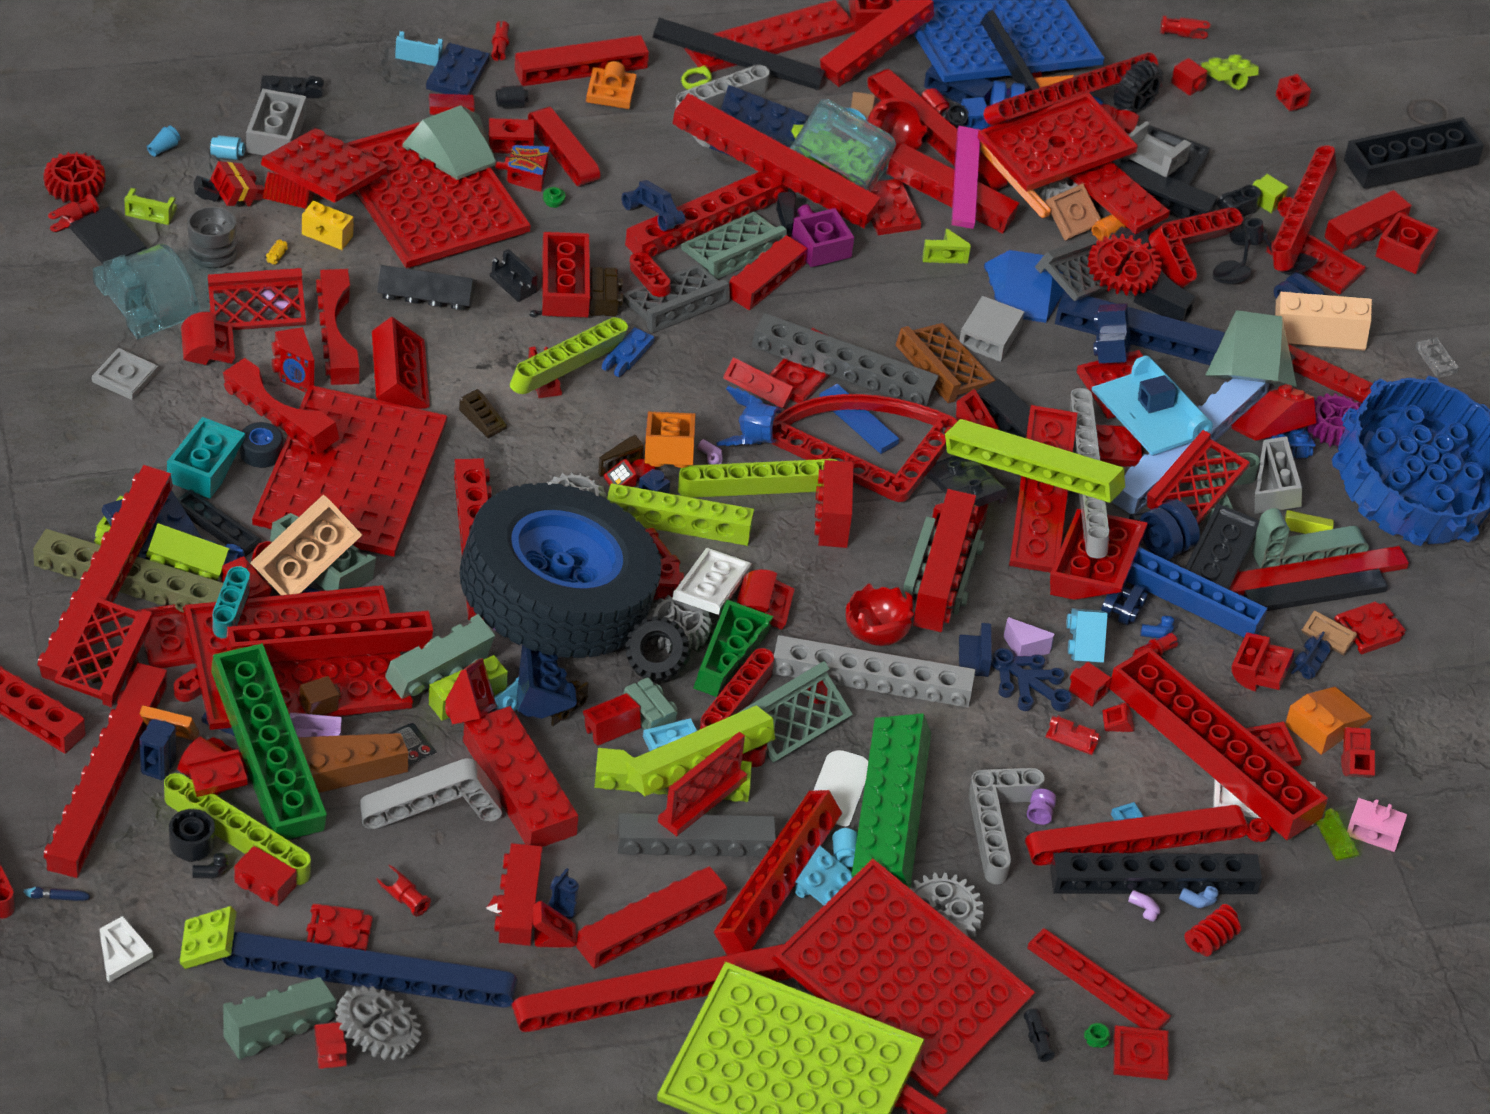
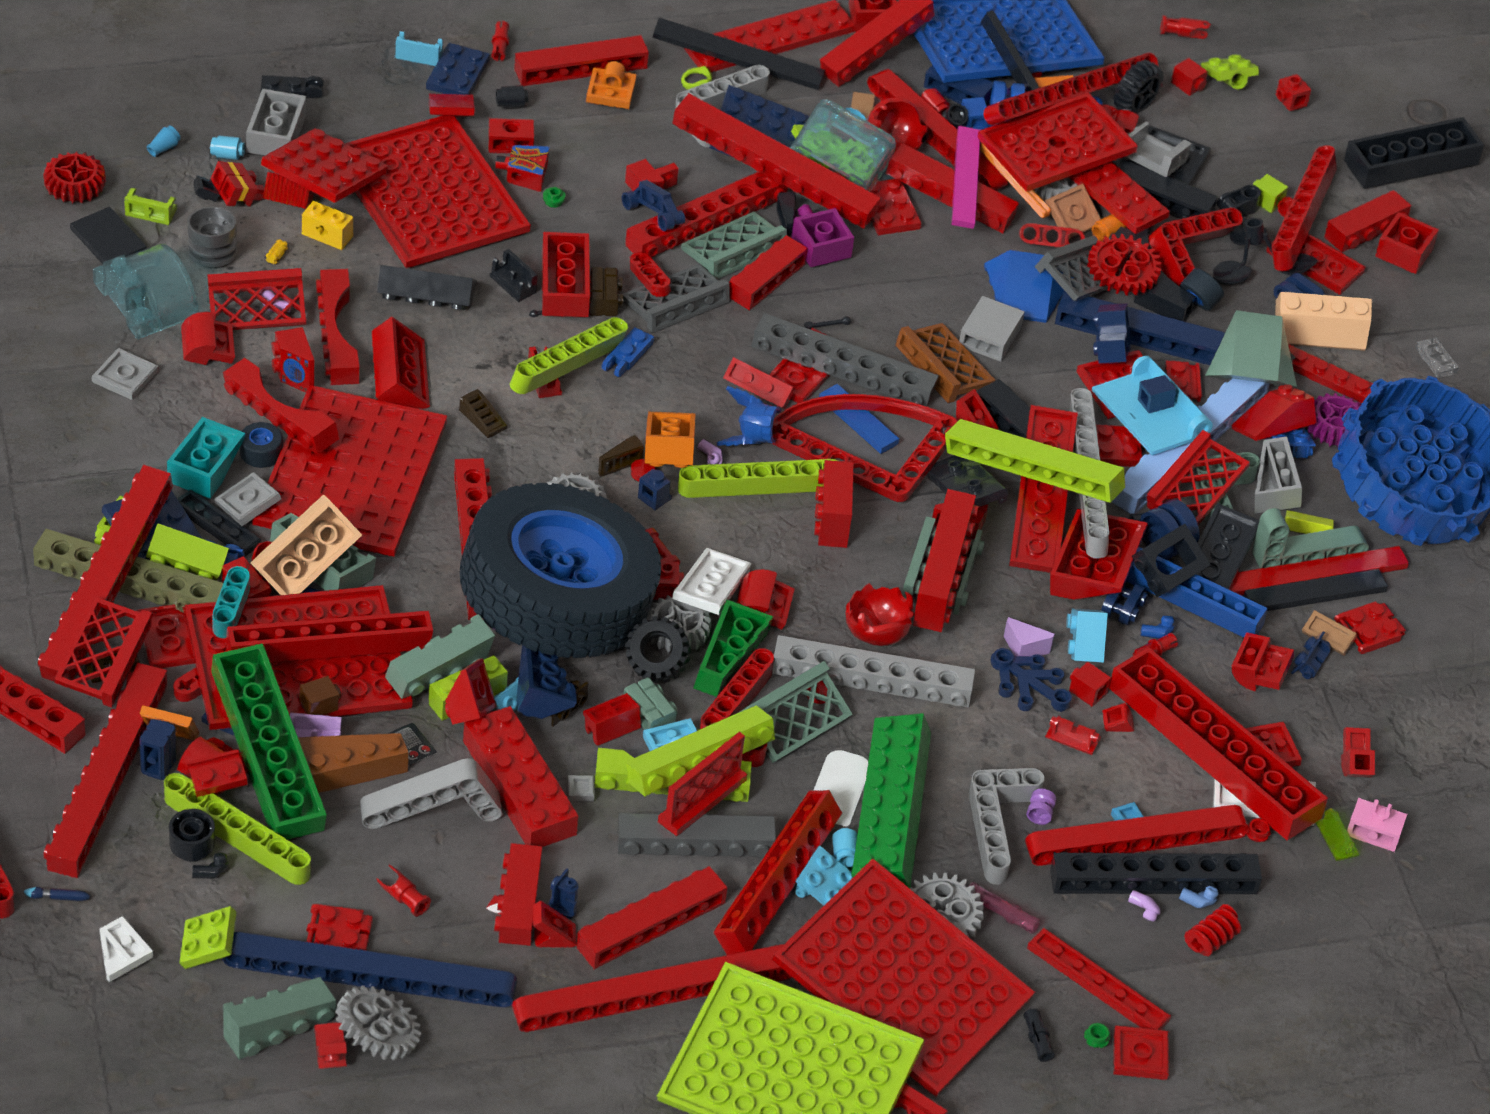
(73, 212): red piece -> none
(247, 499): none -> light grey tile
(265, 876): red brick -> none
(453, 142): sand green wedge -> none
(564, 146): red beam -> none
(580, 788): none -> light grey tile
(621, 474): slope -> none
(642, 170): none -> red brick
(685, 514): lime brick -> none
(846, 321): none -> black hinge
(950, 250): lime slope -> none
(976, 651): dark blue panel -> none
(1012, 913): none -> clear pink pin
(1040, 235): none -> red beam
(1185, 377): none -> red plate
(1188, 550): none -> black panel
(1204, 287): none -> black wheel
(1322, 717): orange slope -> none

